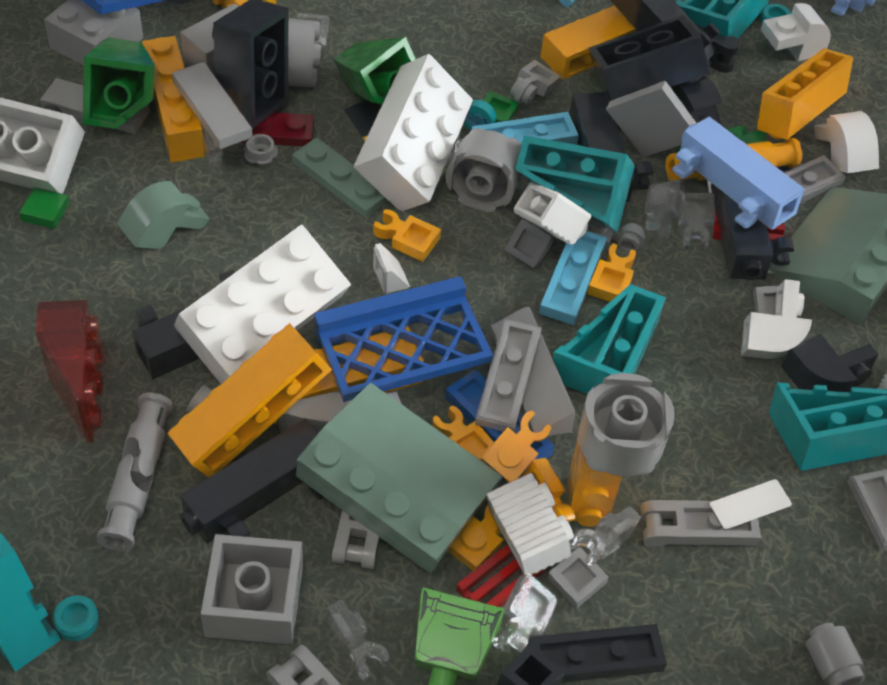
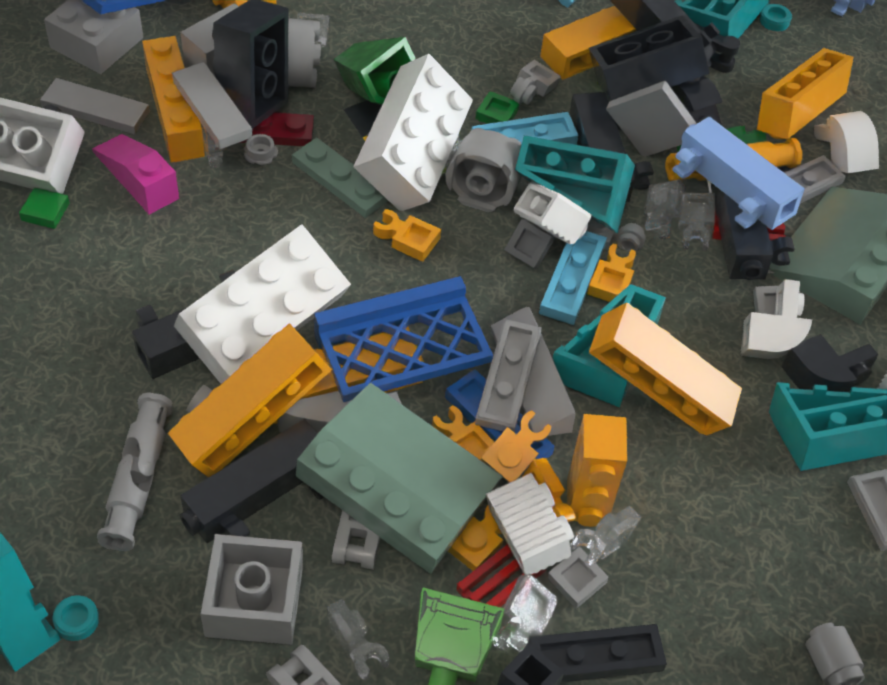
(71, 357): clear red slope -> none
(116, 82): green slope -> none
(140, 171): none -> dark pink slope
(157, 212): sand green brick -> none
(388, 270): white slope -> none
(479, 114): teal tile -> none
(625, 425): light grey brick -> none
(665, 369): none -> brick
(692, 525): light grey plate -> none
(750, 504): white sticker -> none
(800, 32): white brick -> none

